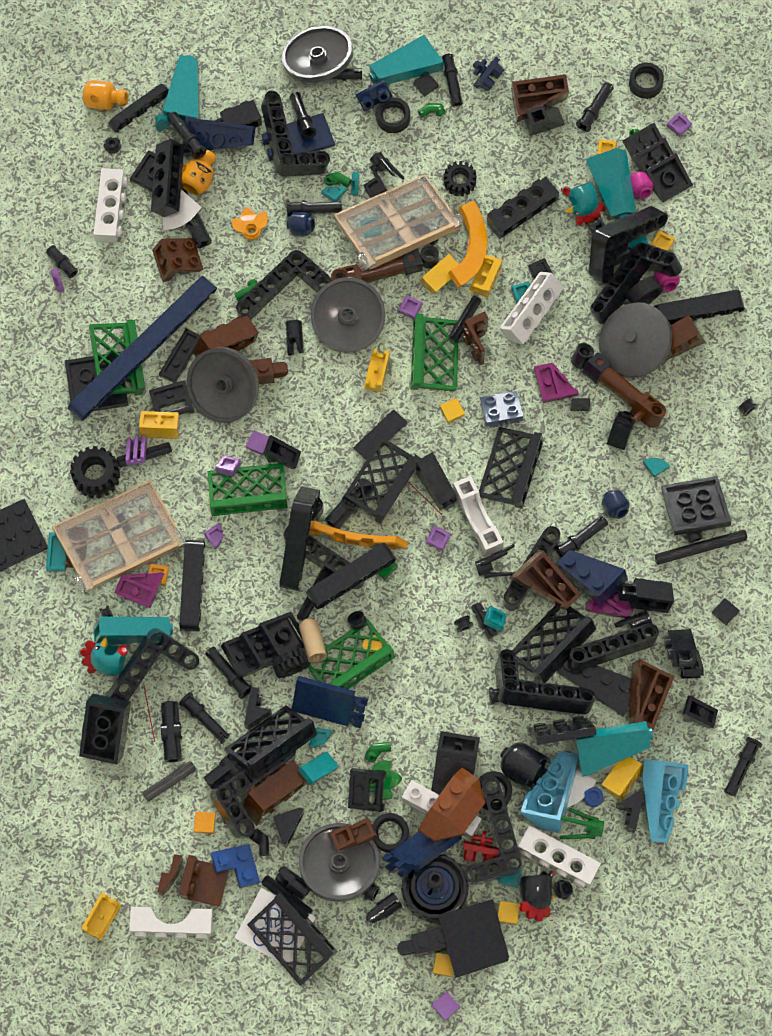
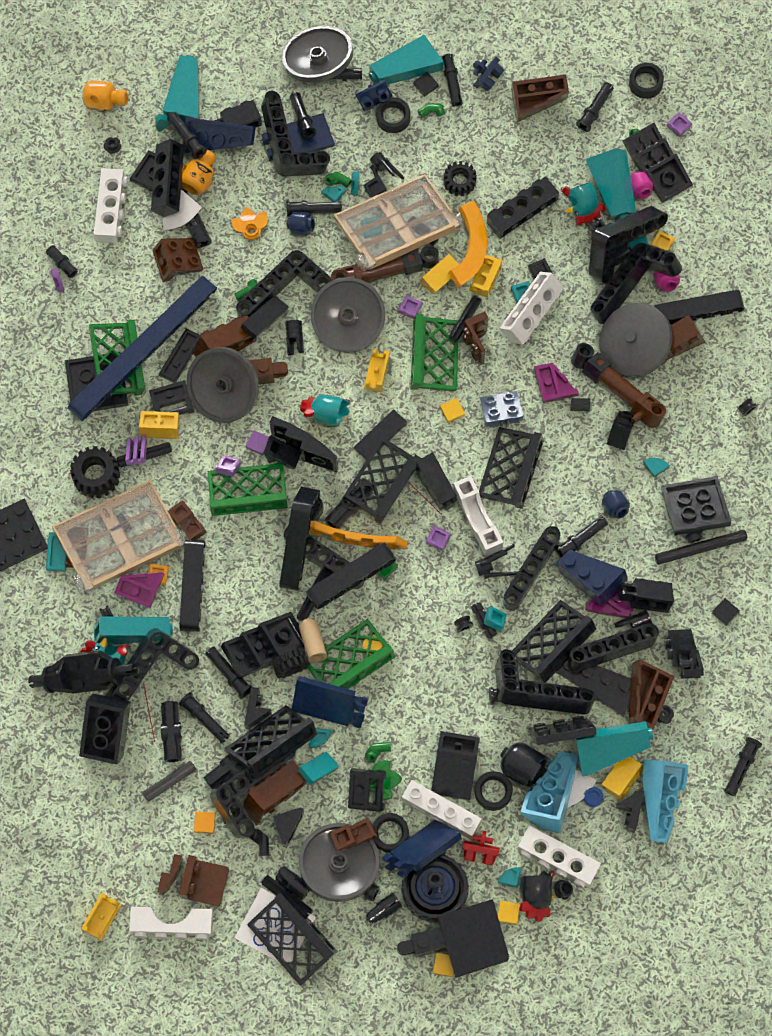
(83, 673): none -> black plate
(139, 107): black beam -> none
(187, 521): none -> reddish brown slope
(215, 535): medium lavender tile -> none
(240, 860): blue plate -> none
(264, 317): none -> black tile
(311, 449): none -> black slope
(325, 409): none -> teal piece
(357, 620): black bush -> none
(446, 1006): medium lavender tile -> none
(454, 807): dark orange wedge -> none
(501, 835): black beam -> none
(543, 119): black slope -> none
(546, 580): reddish brown wedge -> none
(593, 826): green plant -> none
(606, 145): yellow tile -> none
(645, 291): black tyre -> none
(669, 715): none -> black plate
(699, 712): black slope -> none

